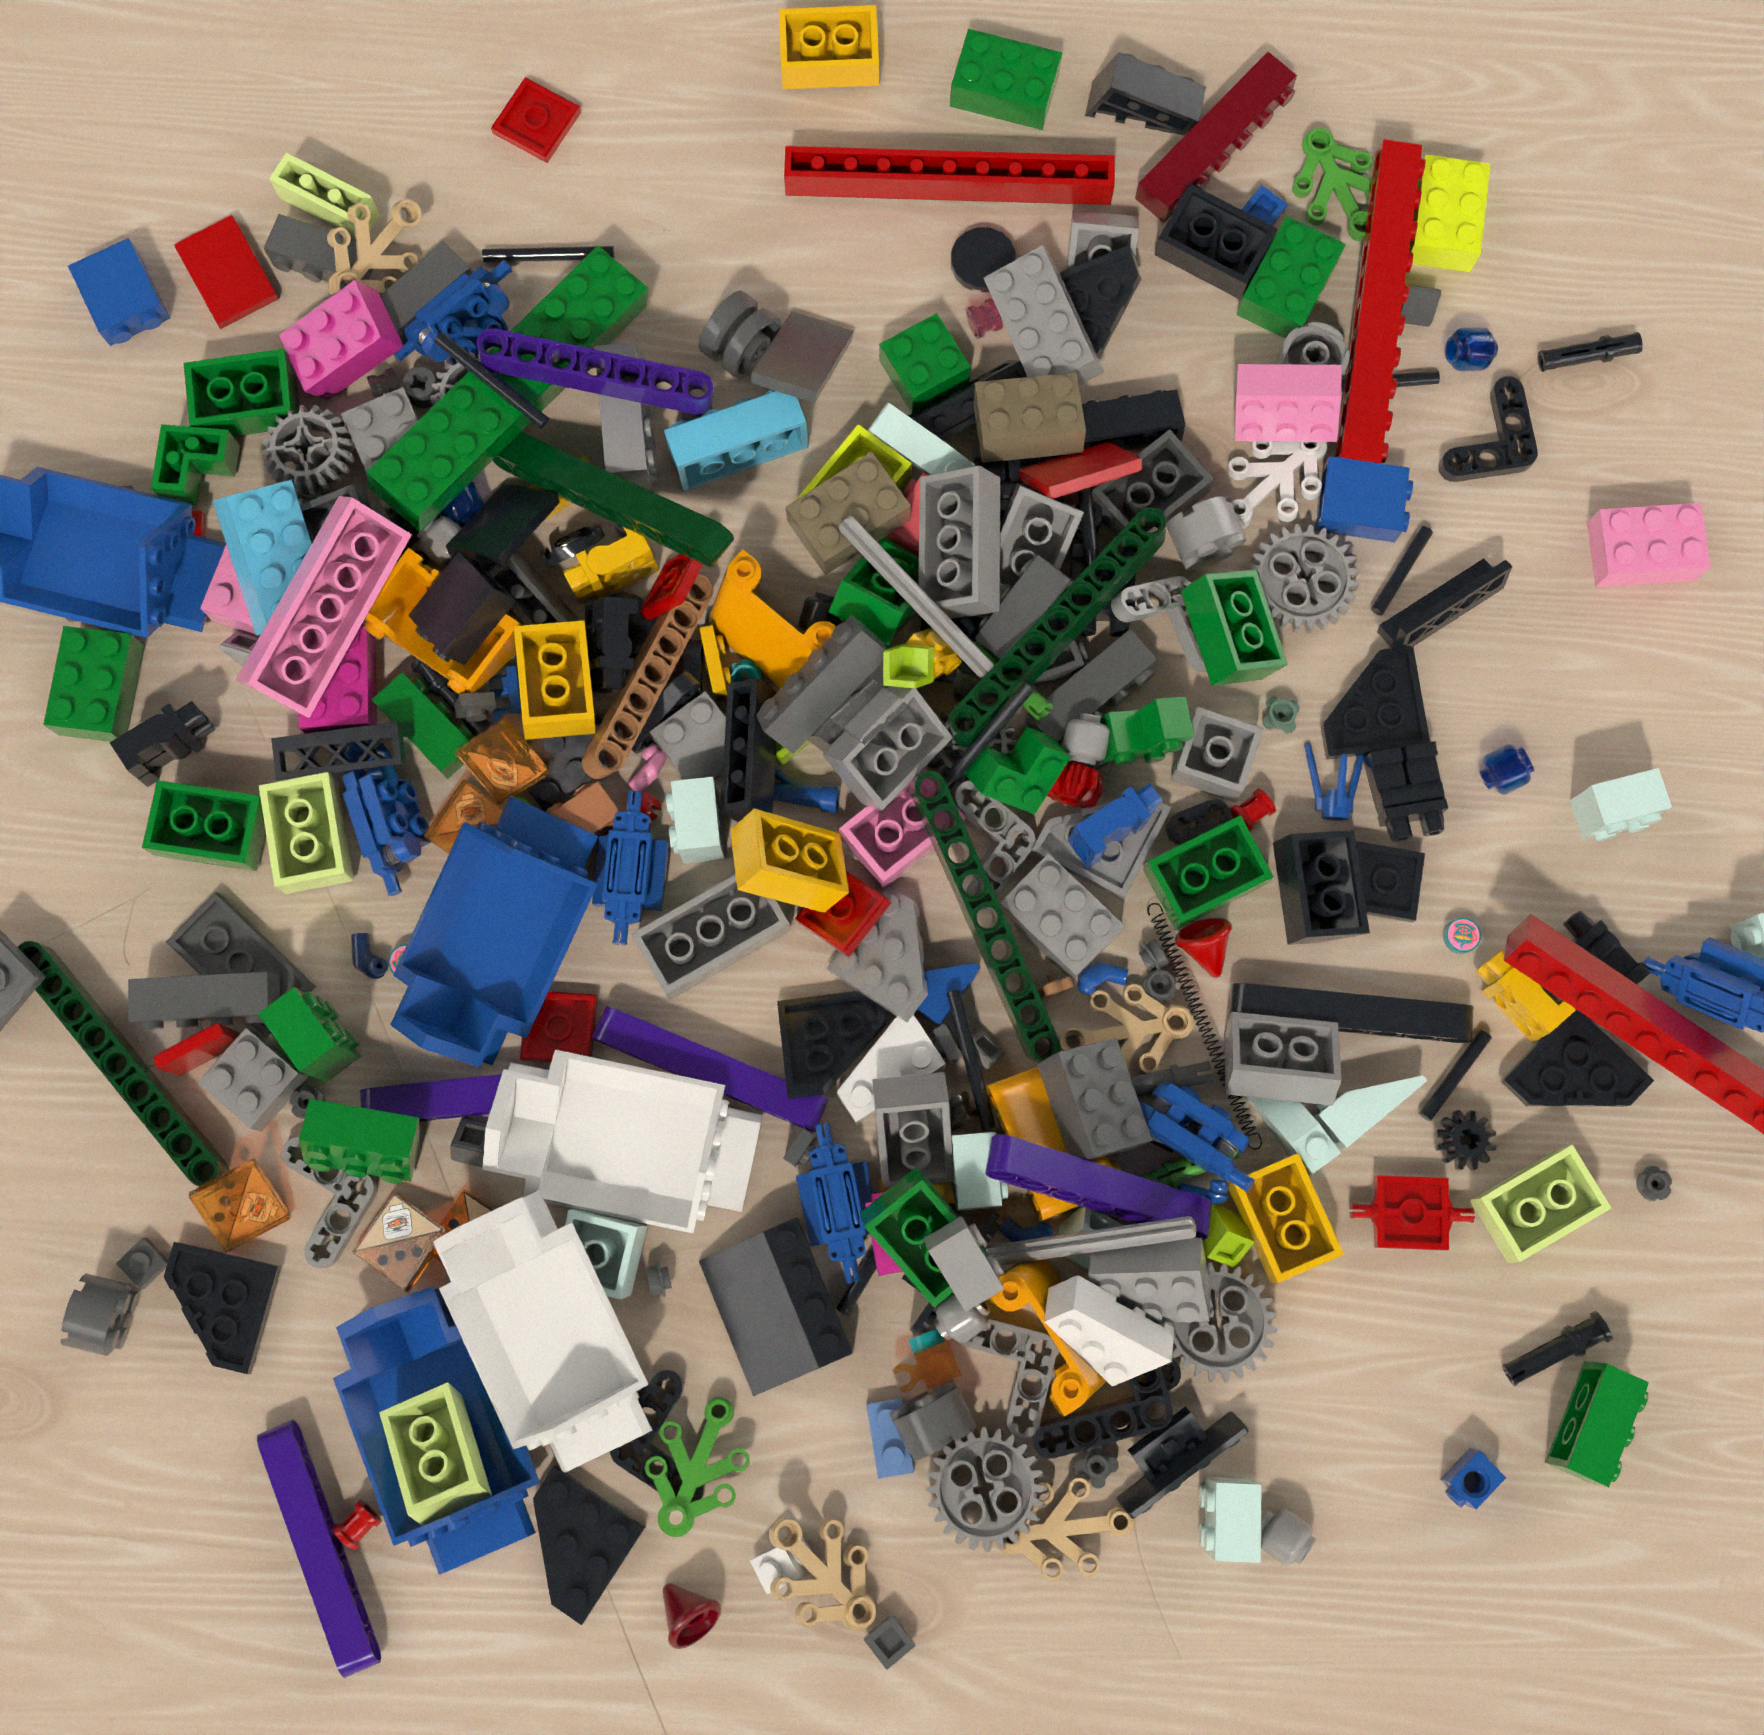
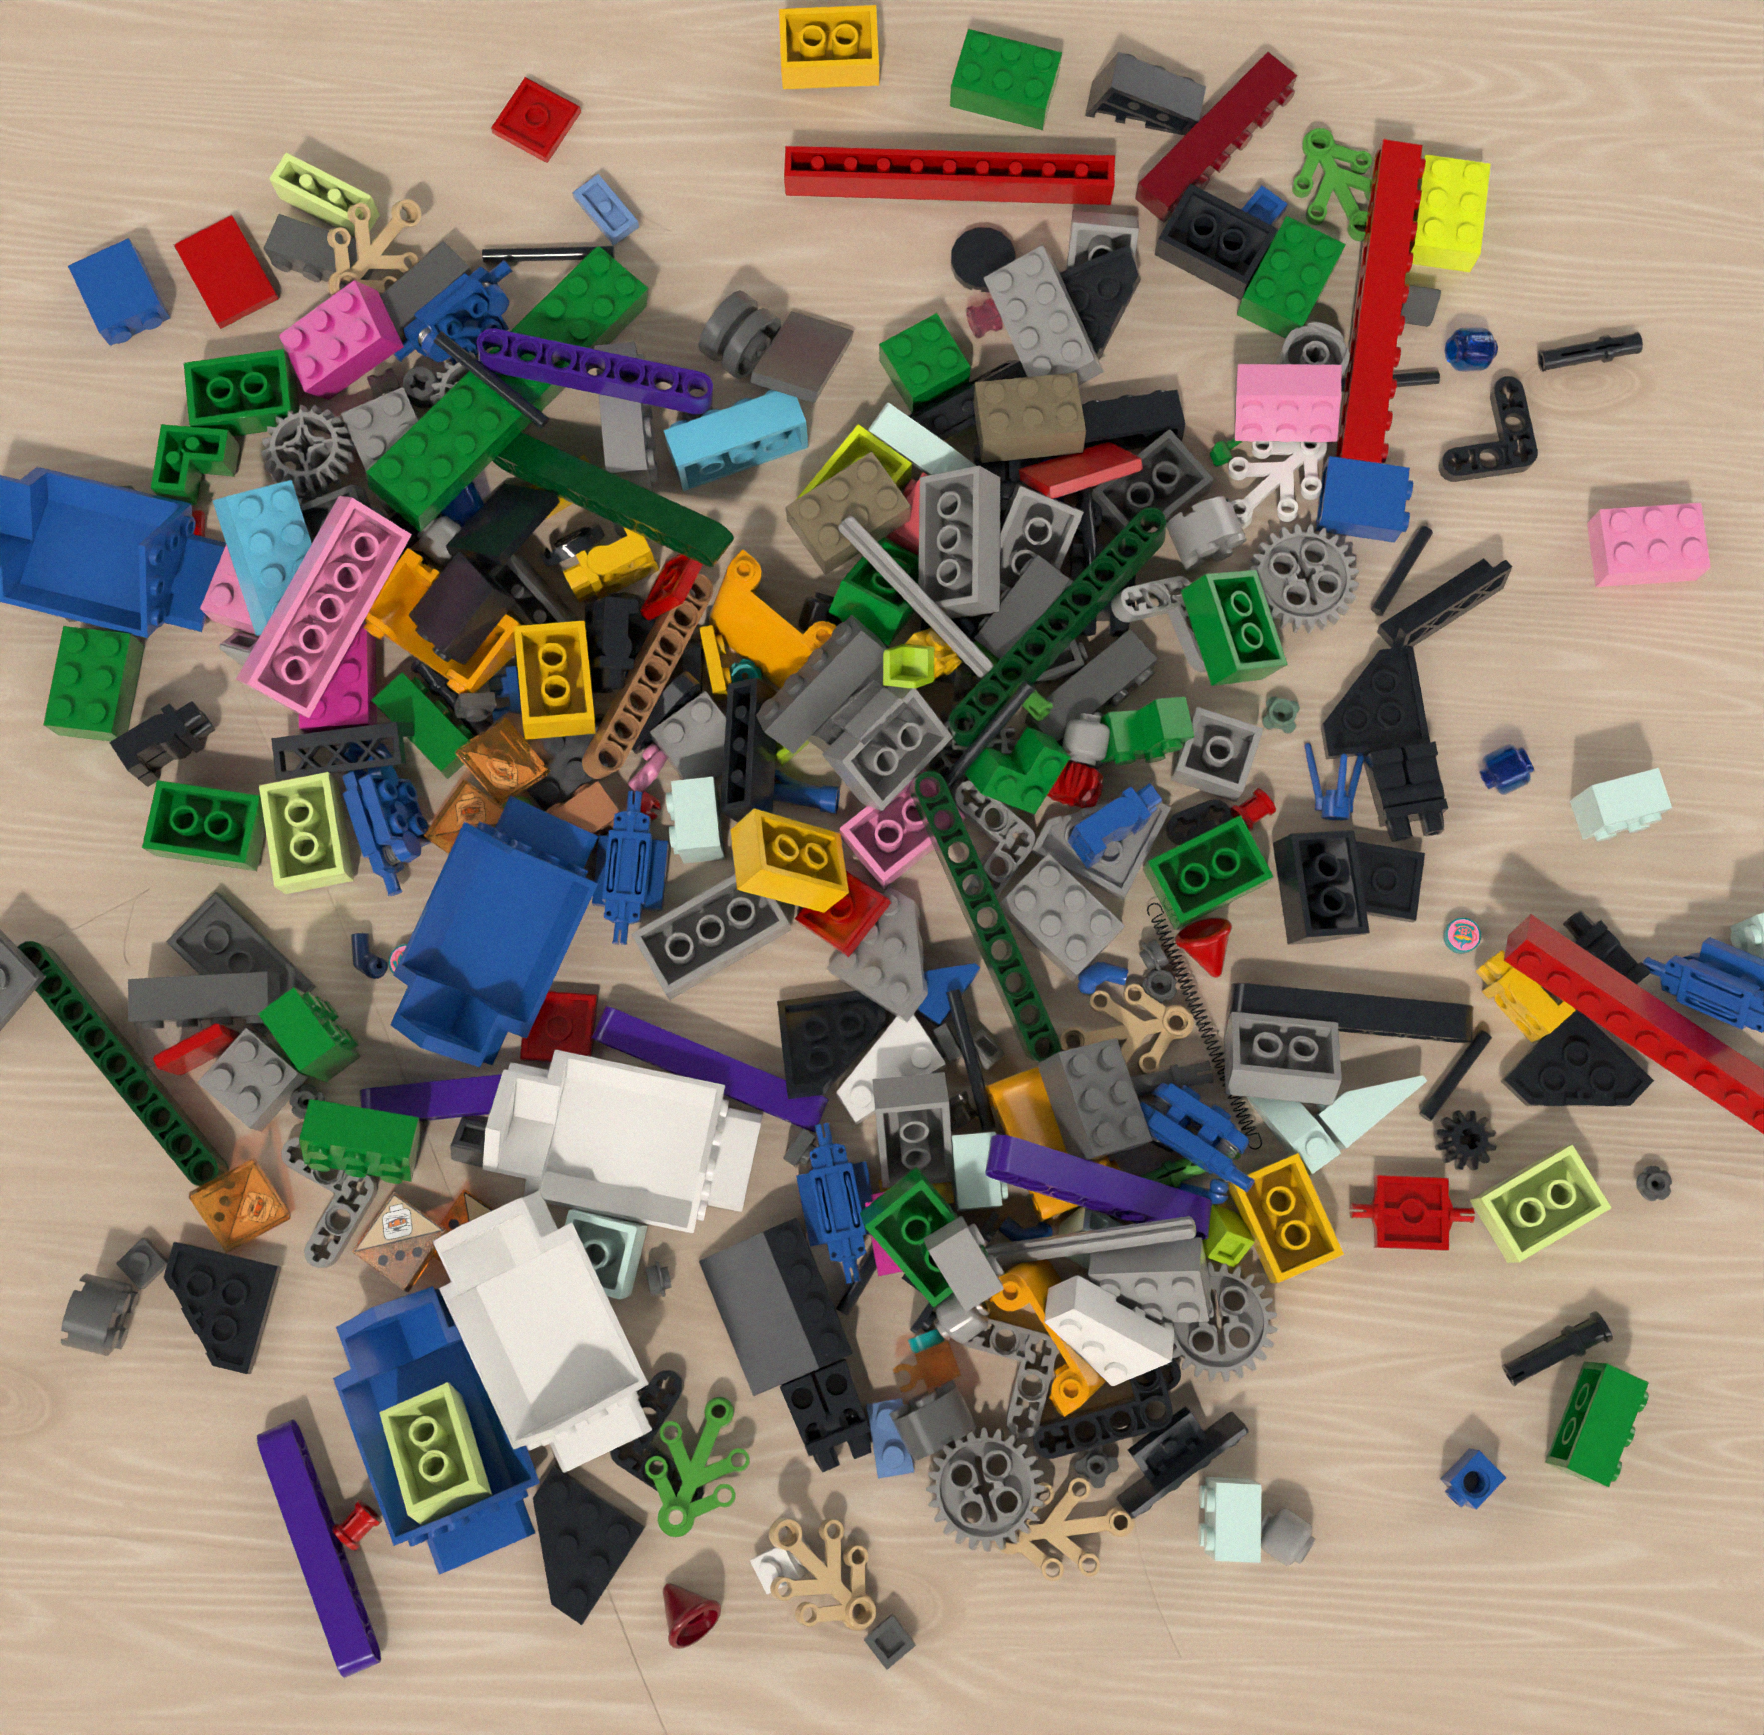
(605, 209): none -> medium blue plate
(829, 1425): none -> black hips
(1055, 987): medium nougat piece -> none
(1221, 452): none -> green hand

